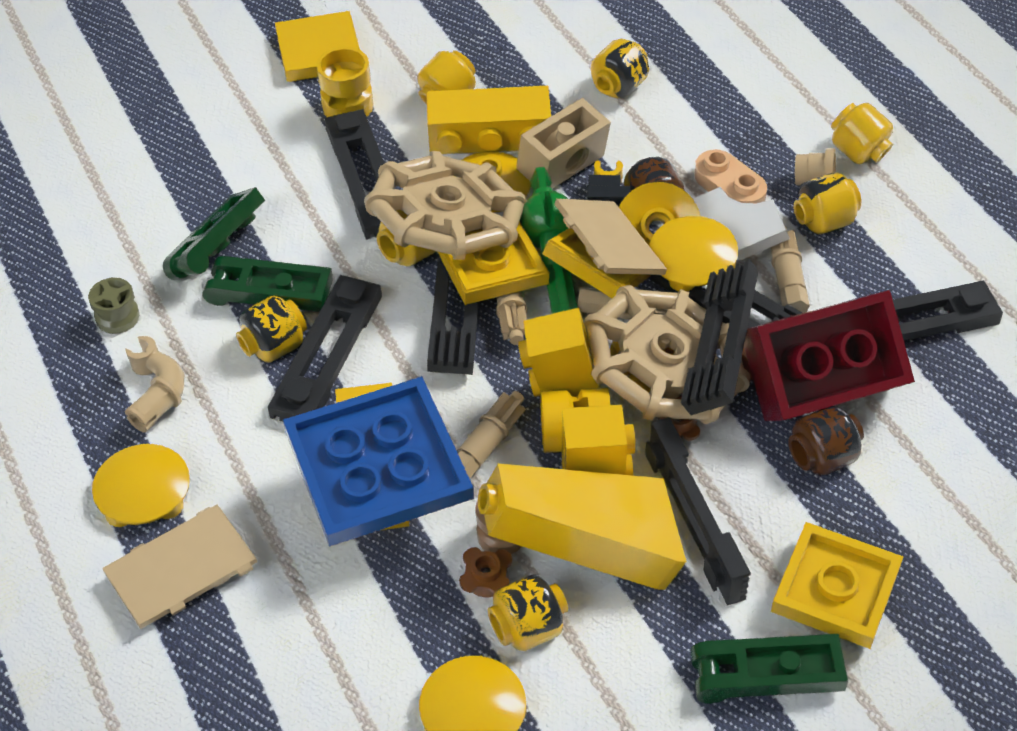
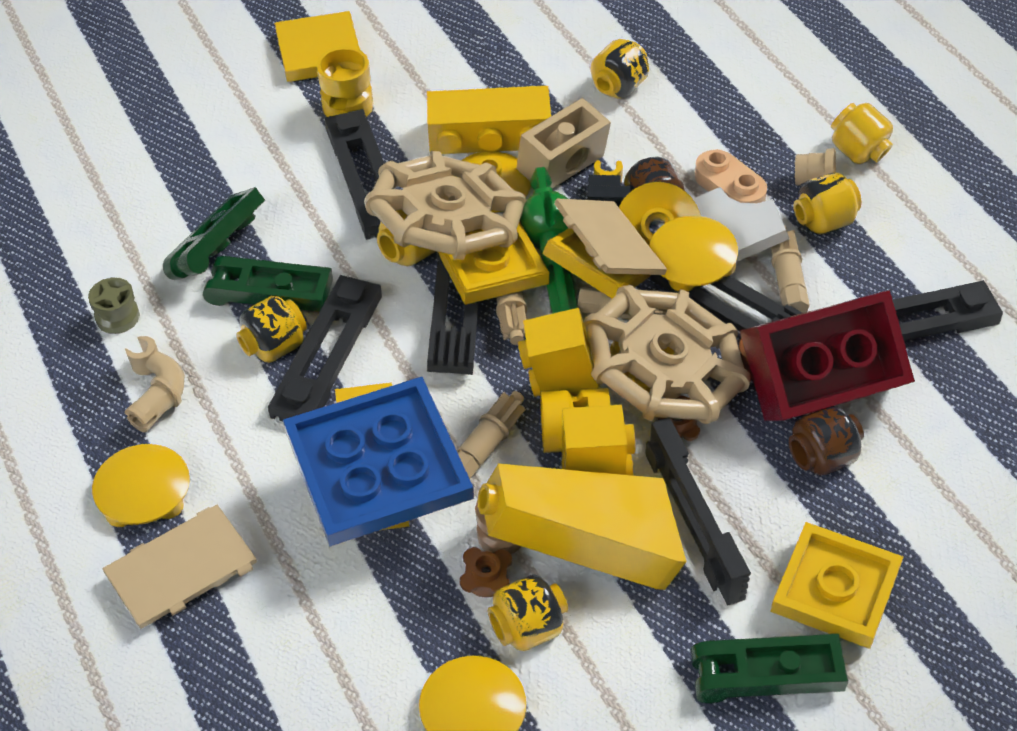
(446, 72): yellow head -> none
(709, 384): black container -> none

